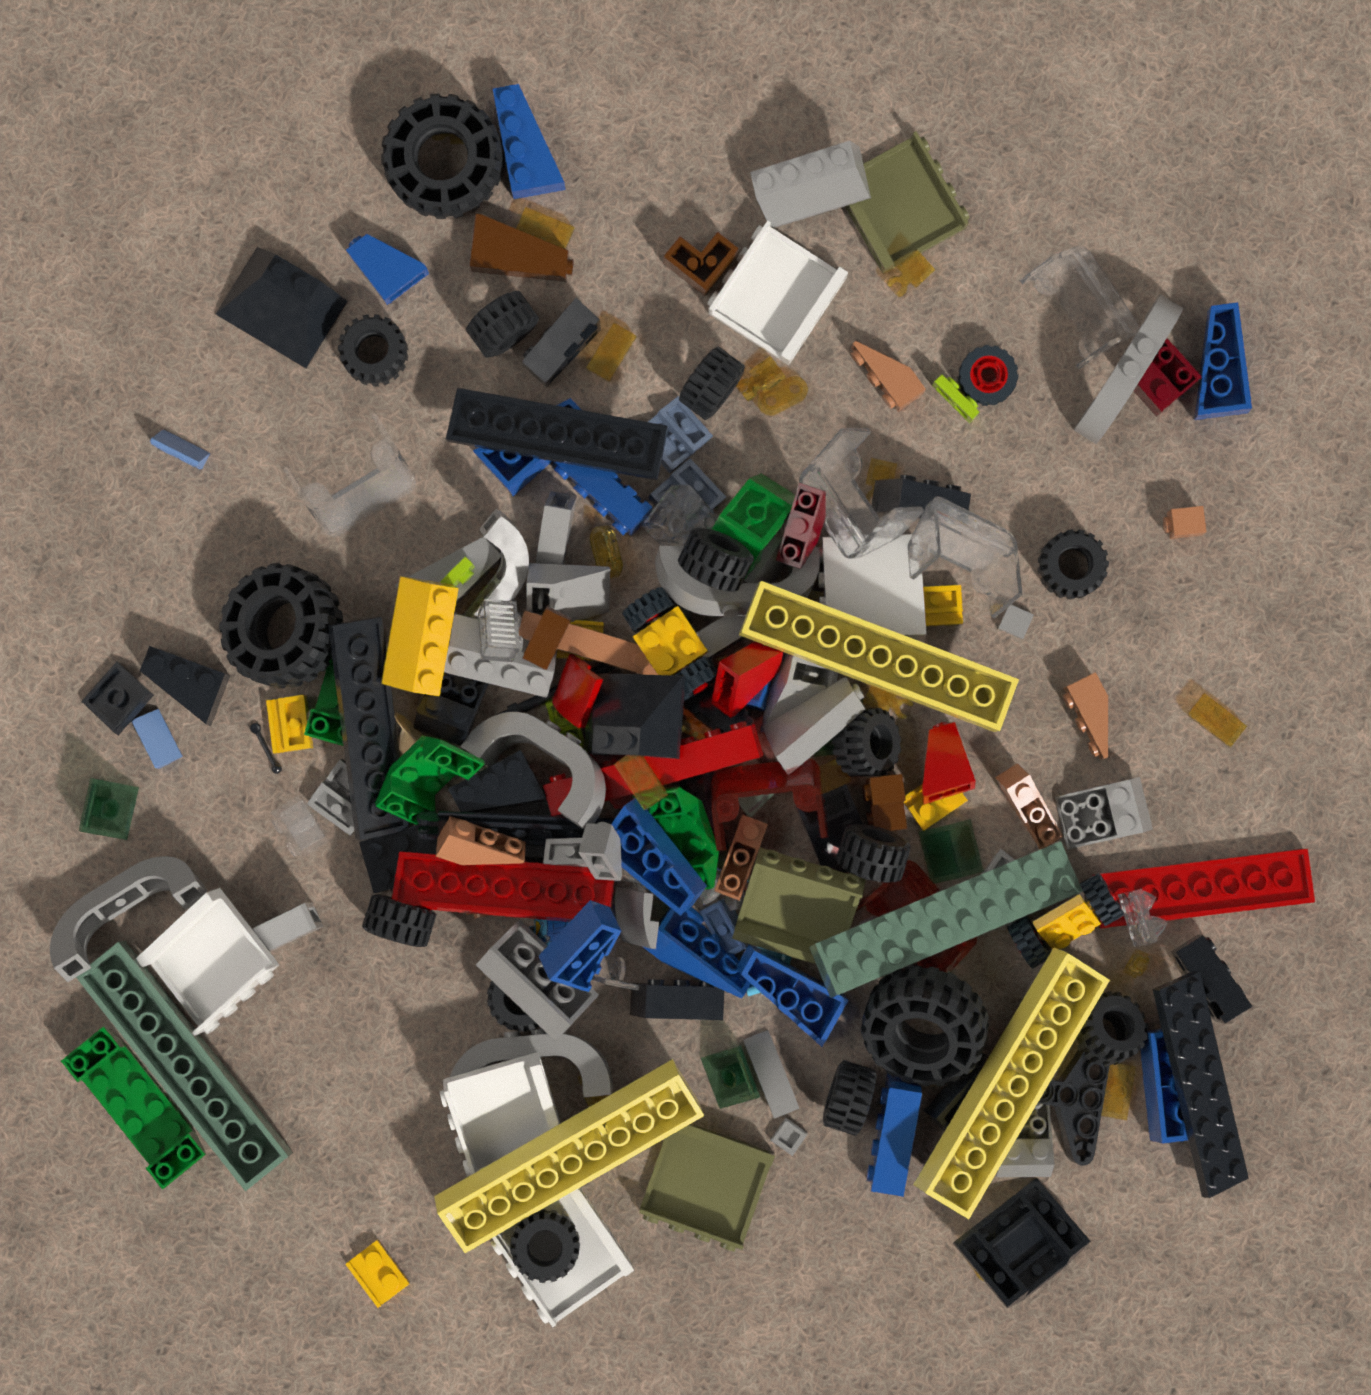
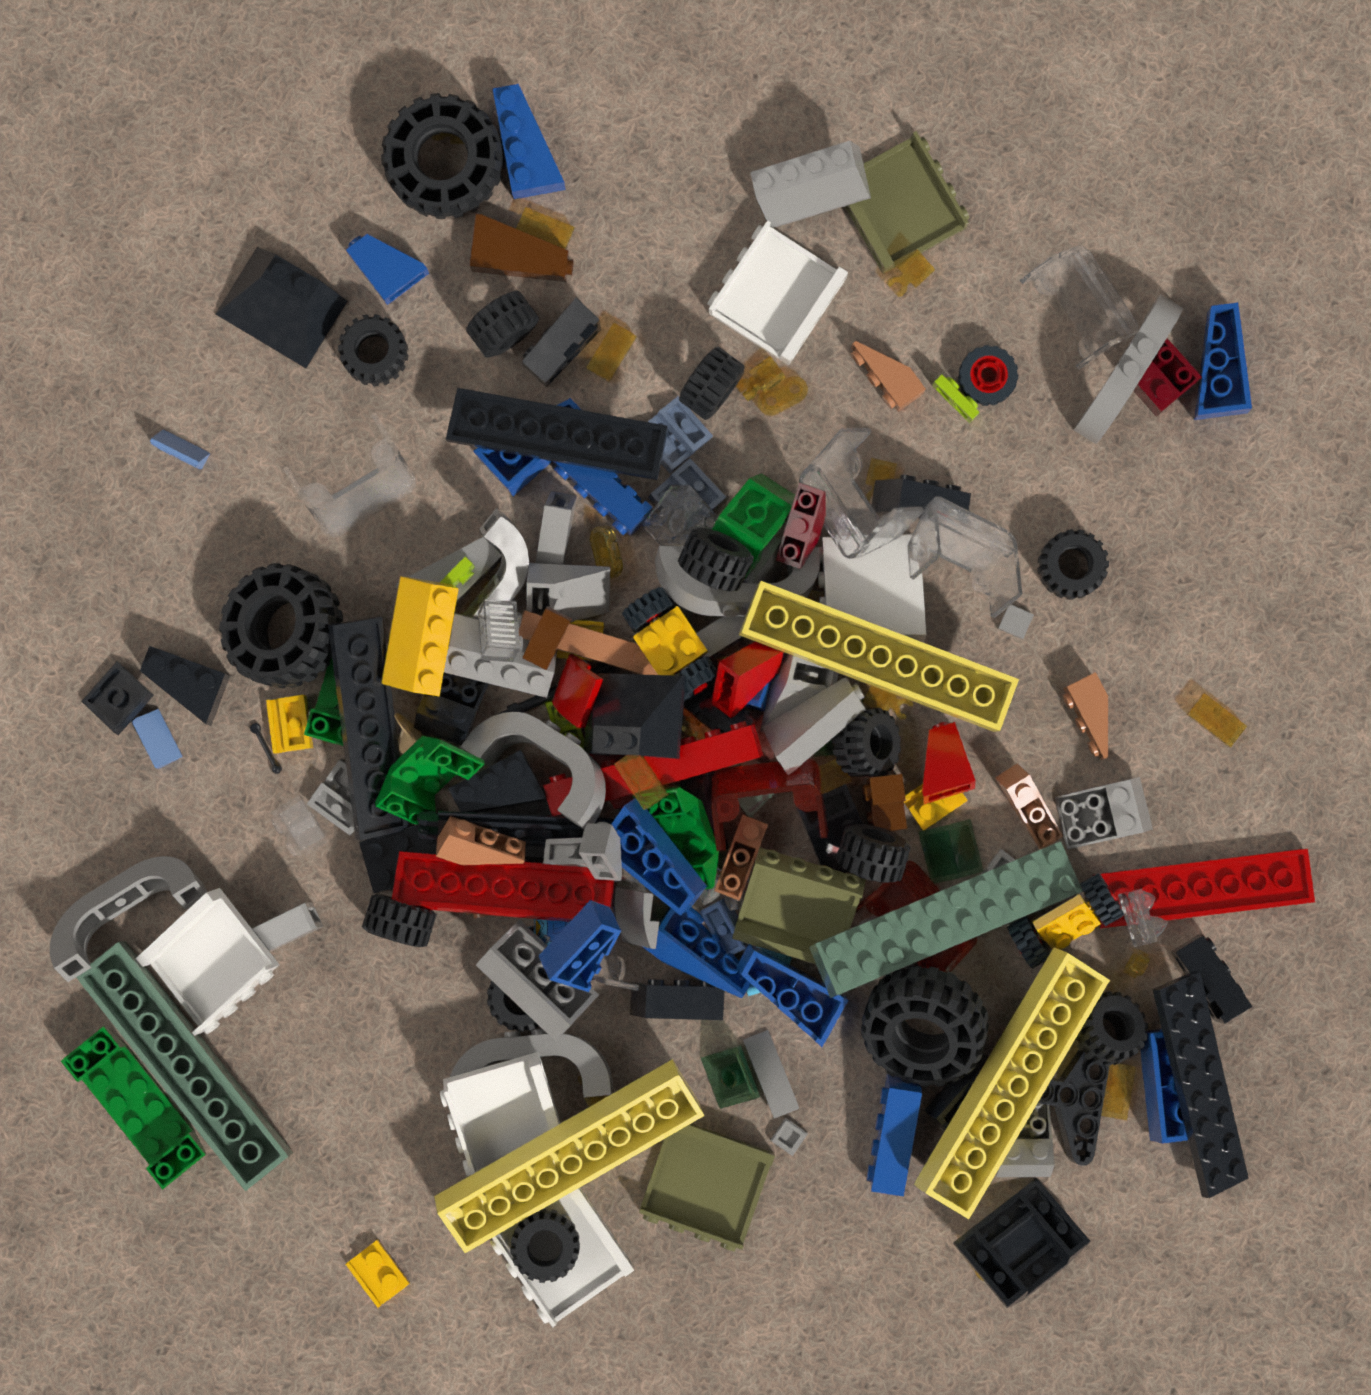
(108, 809): clear green slope -> none
(701, 268): reddish brown brick -> none
(849, 1097): black tyre -> none
(943, 605): yellow plate -> none
(1185, 522): nougat brick -> none

